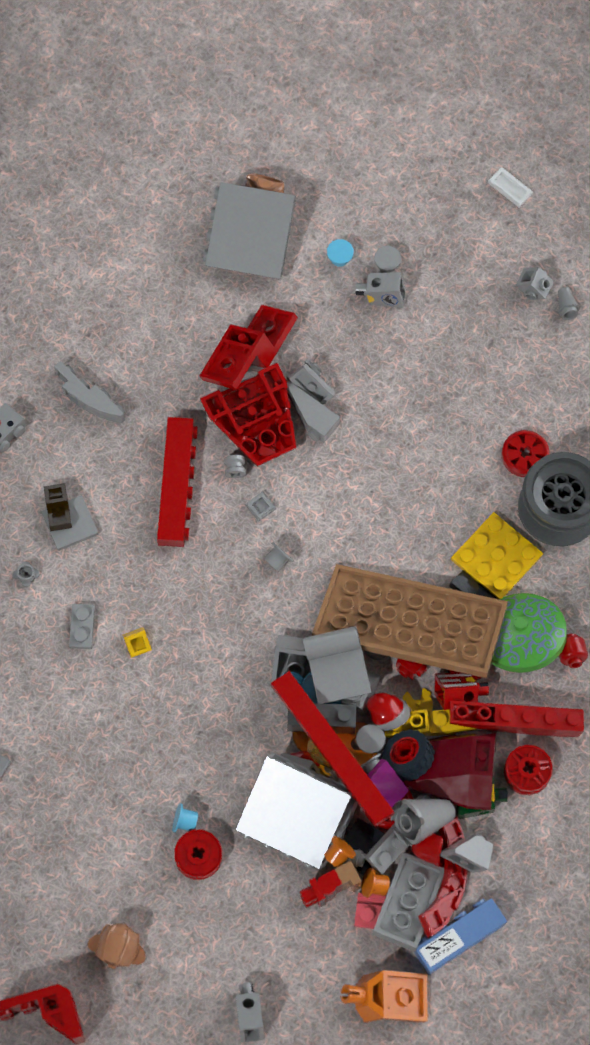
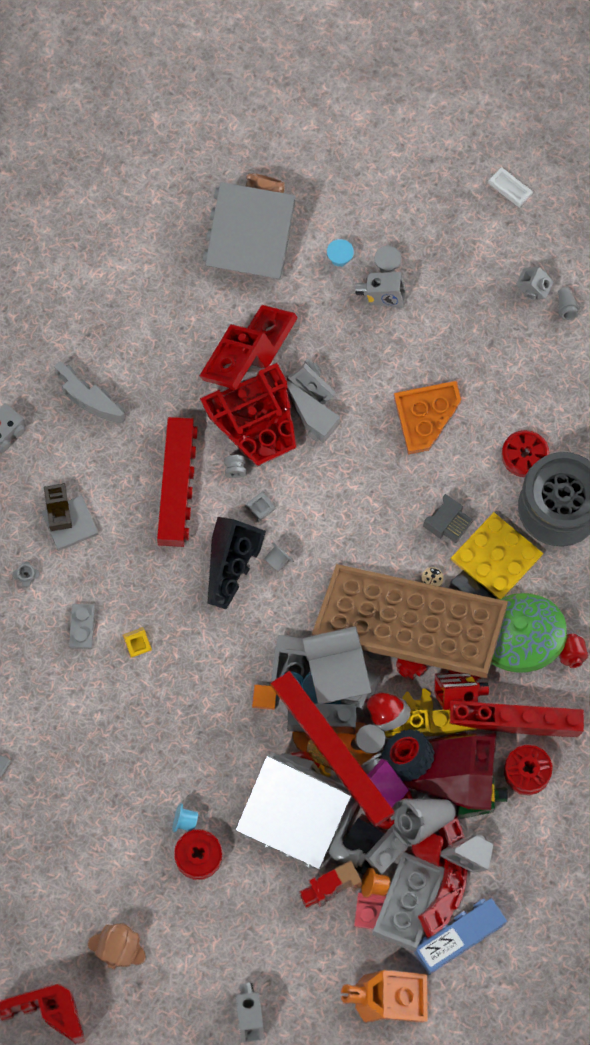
(230, 552): none -> black wedge
(264, 697): none -> orange tile
(339, 852): orange piece -> none
(426, 413): none -> orange plate
(432, 576): none -> tan tile
(448, 520): none -> dark grey piece

